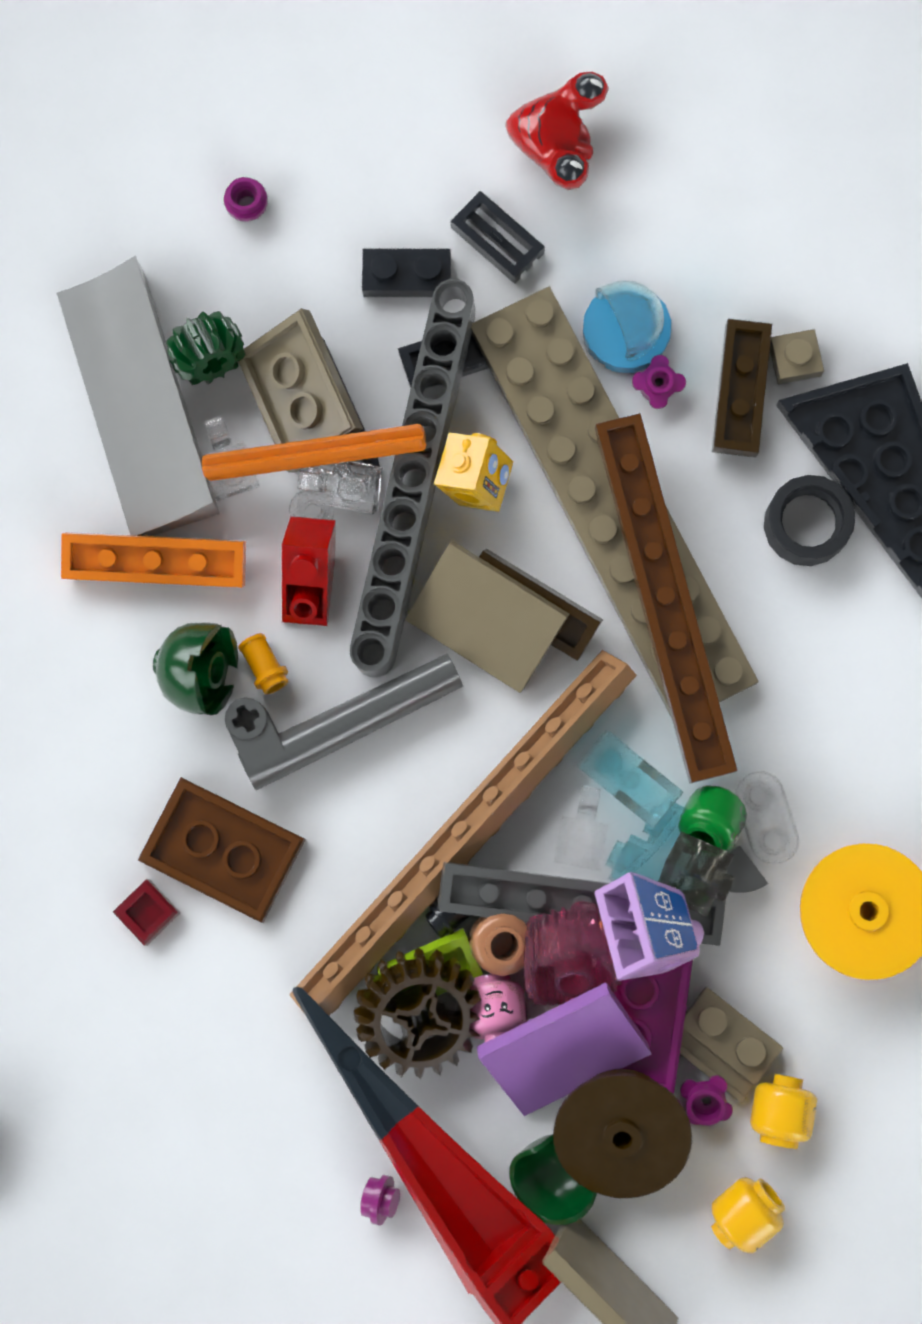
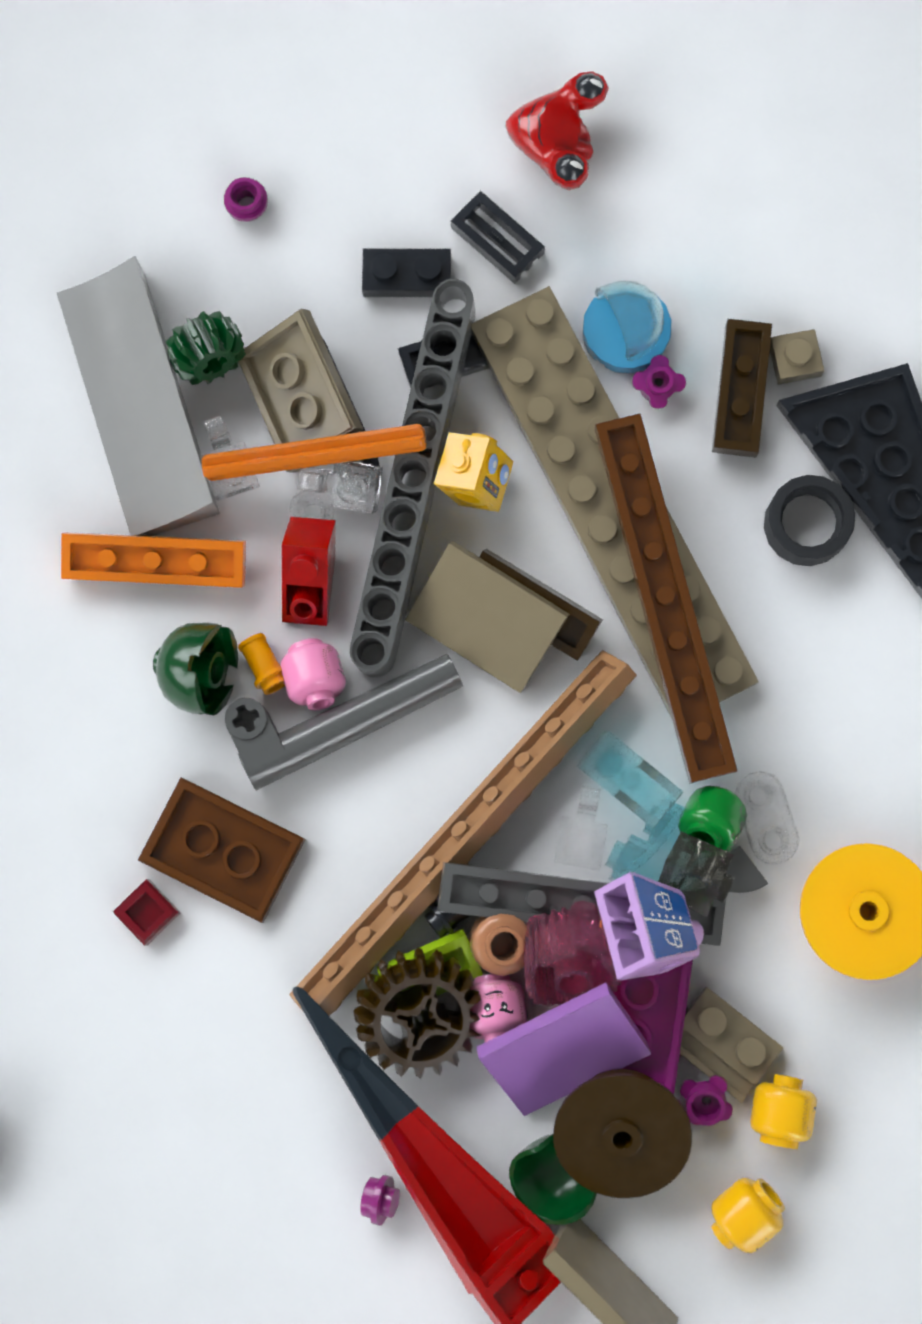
(313, 674): none -> bright pink head

